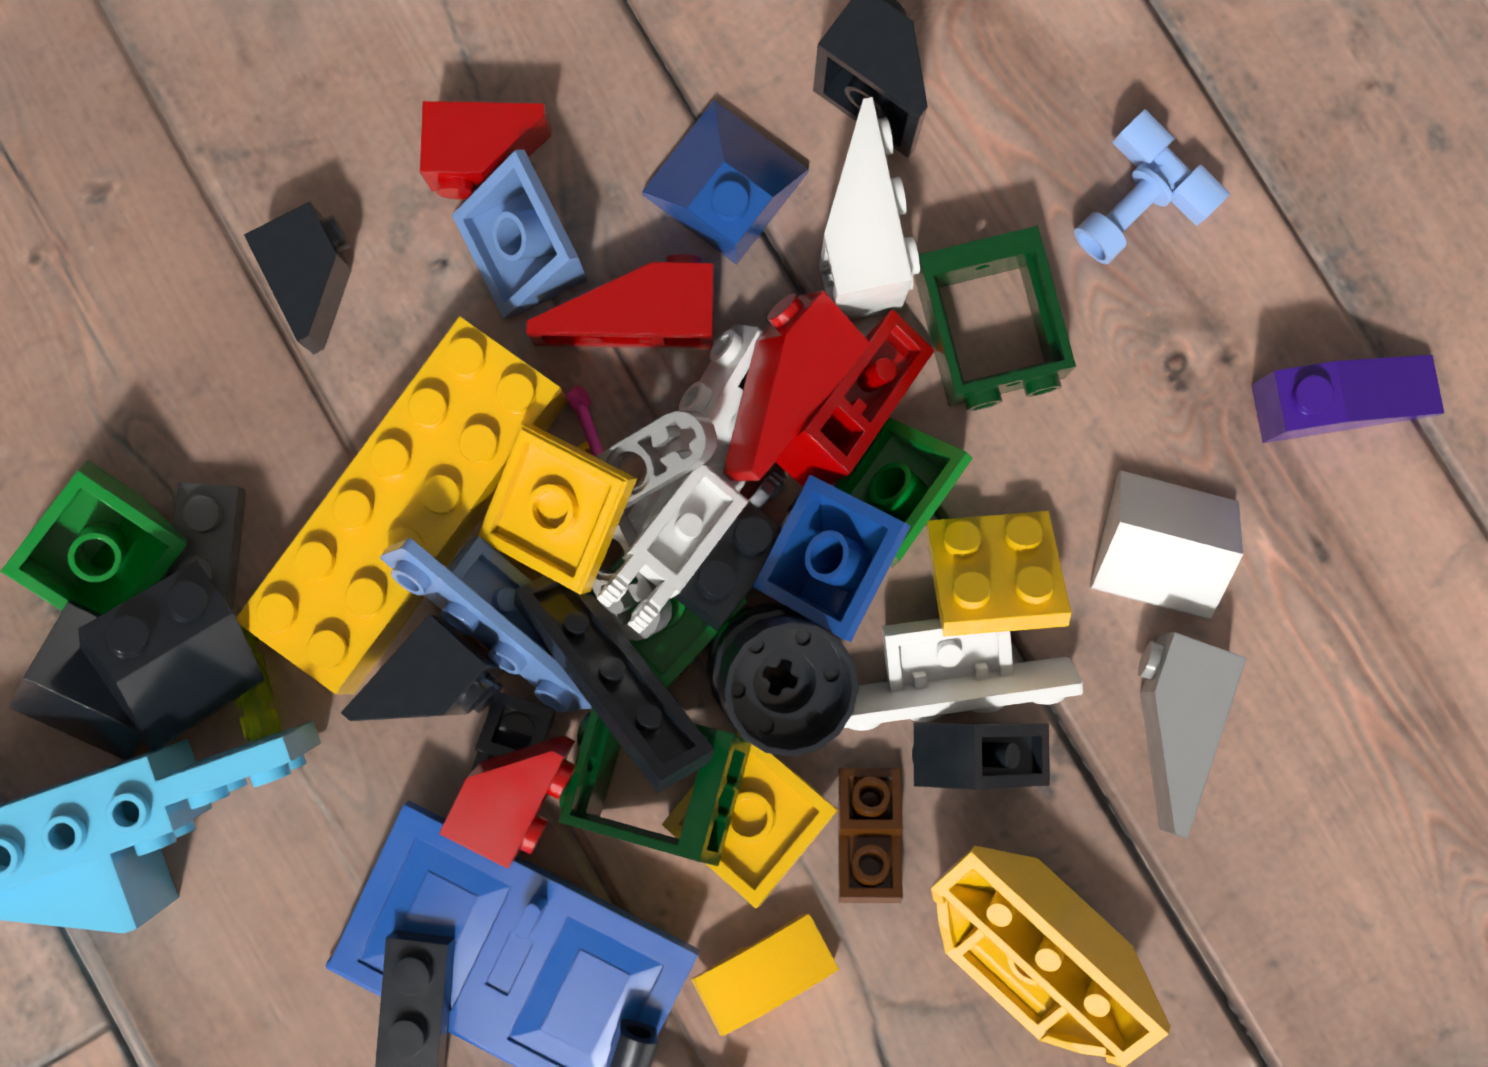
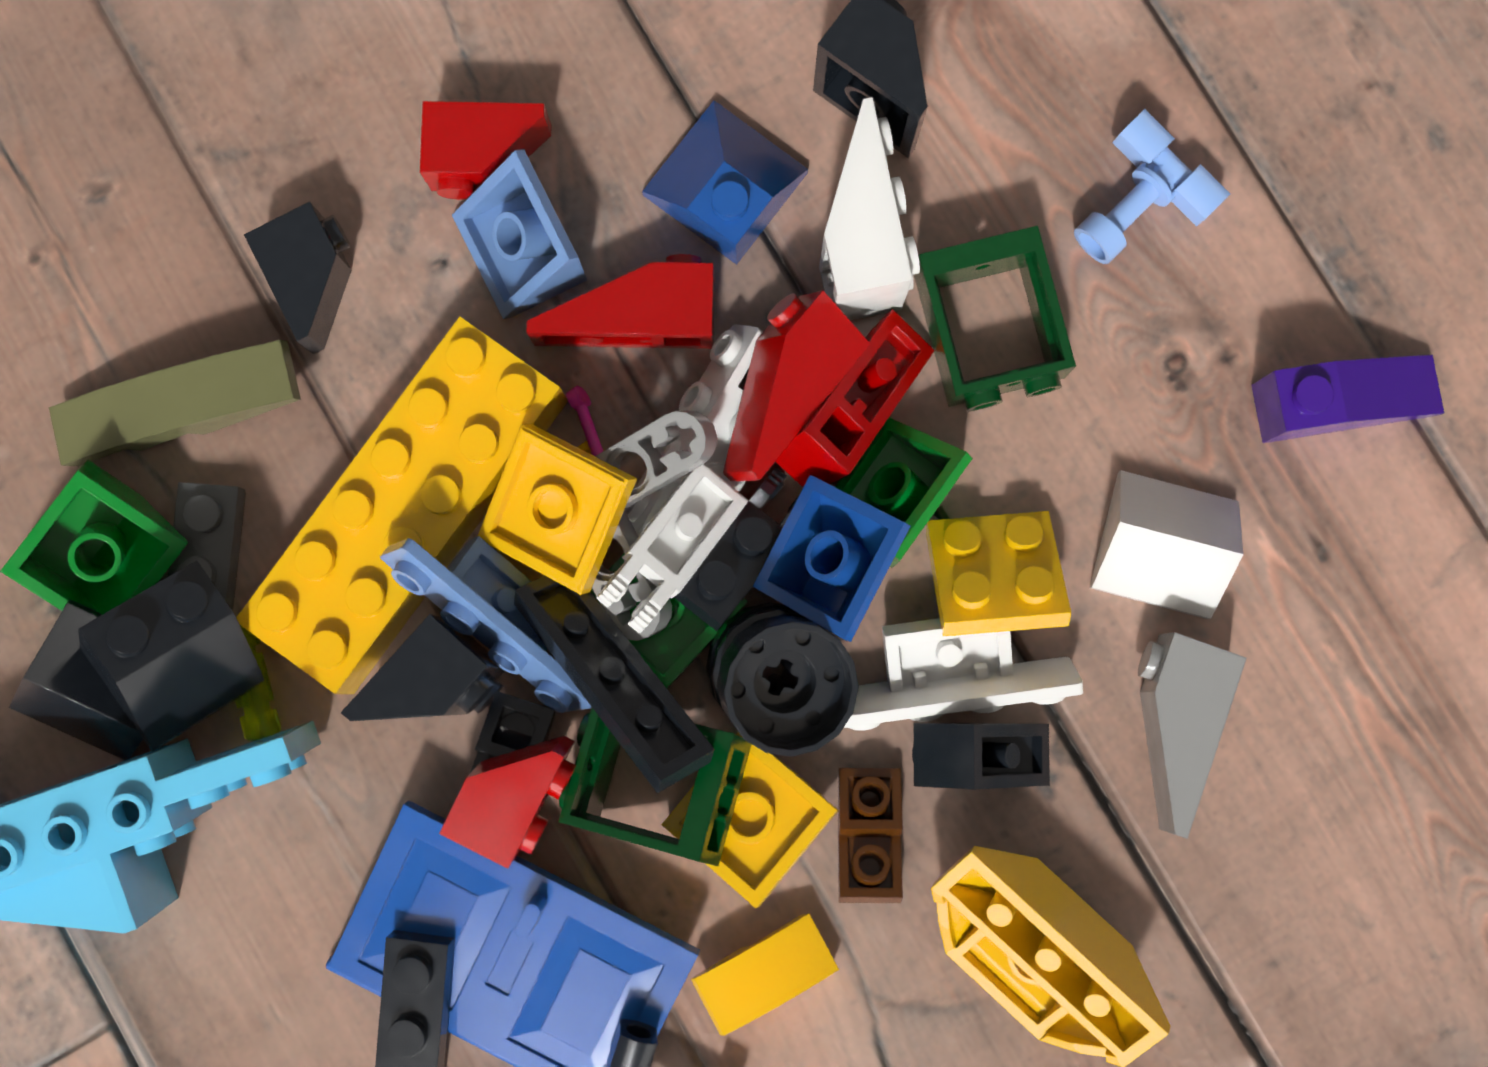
(175, 402): none -> olive slope

